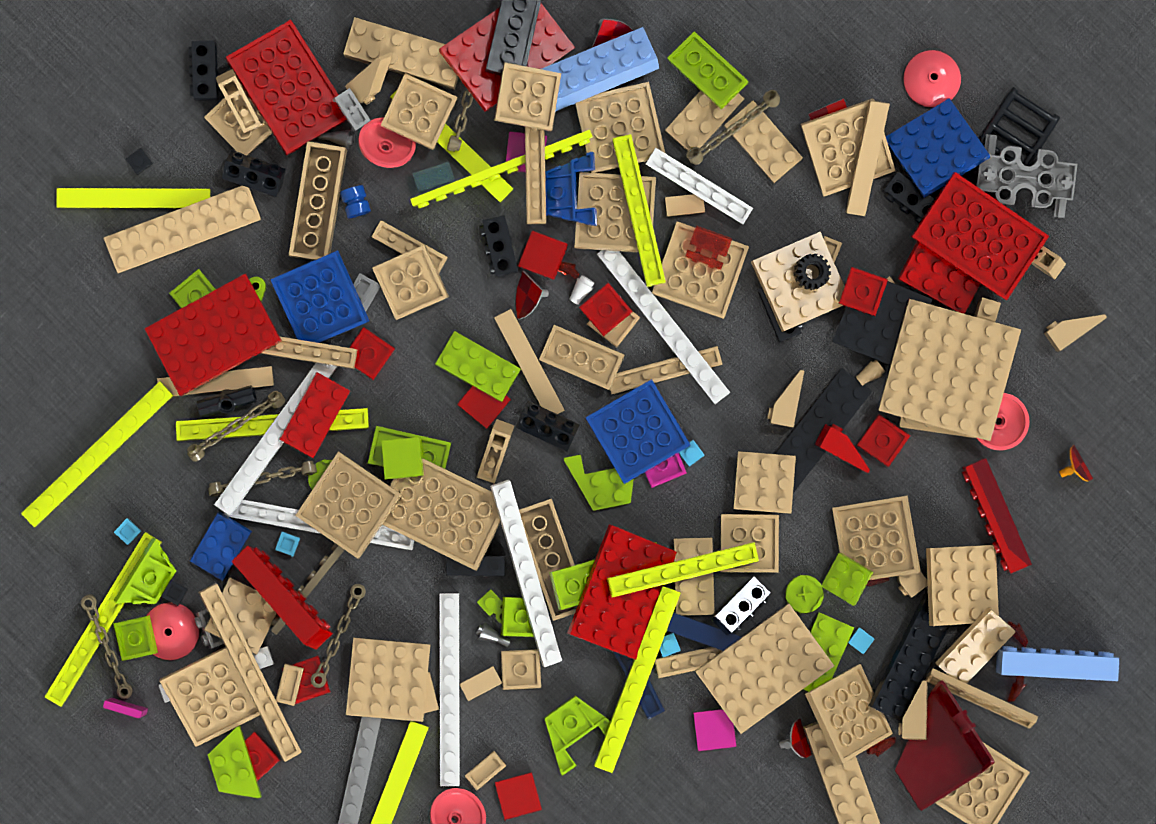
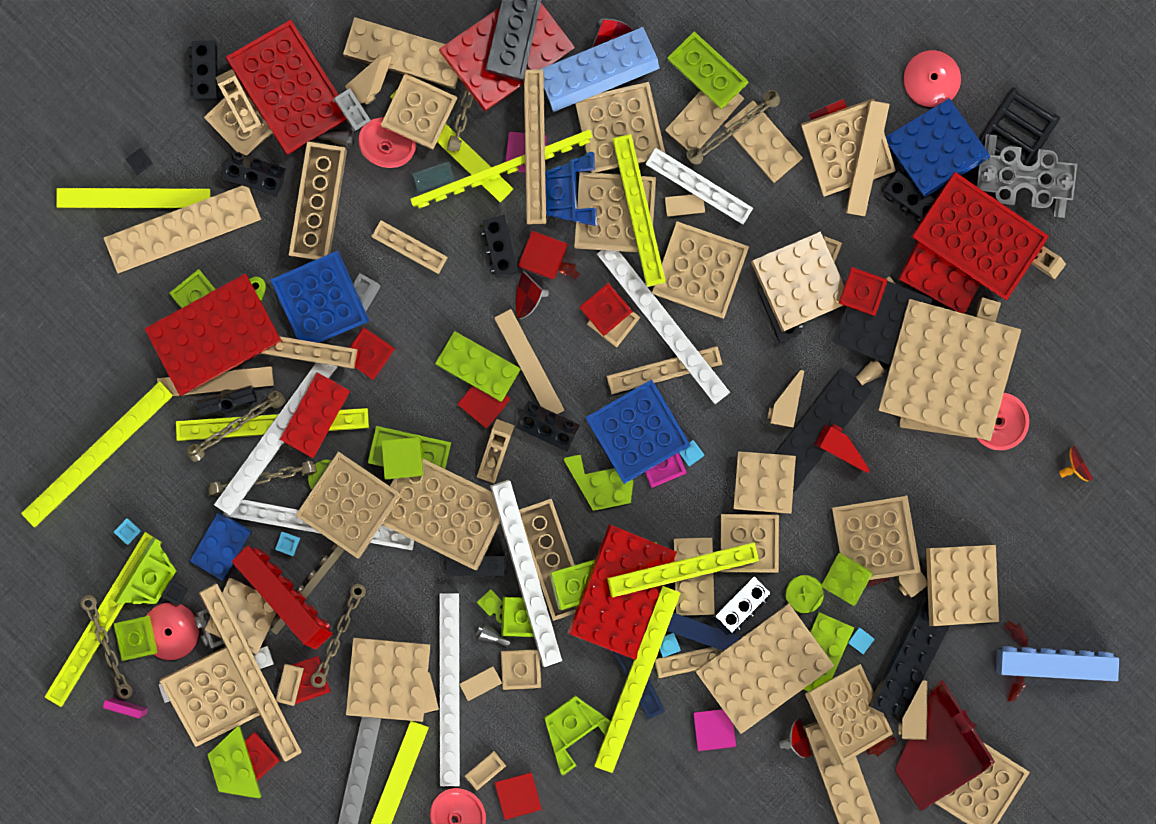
(355, 201): blue wheel -> none
(410, 282): tan plate -> none
(527, 96): tan plate -> none
(581, 289): white cone -> none
(581, 357): tan plate -> none
(709, 241): clear red plate -> none
(822, 266): black tyre -> none
(883, 440): red tile -> none
(975, 646): tan plate -> none
(983, 699): tan tile -> none
(997, 516): brick -> none
(1067, 331): tan slope -> none

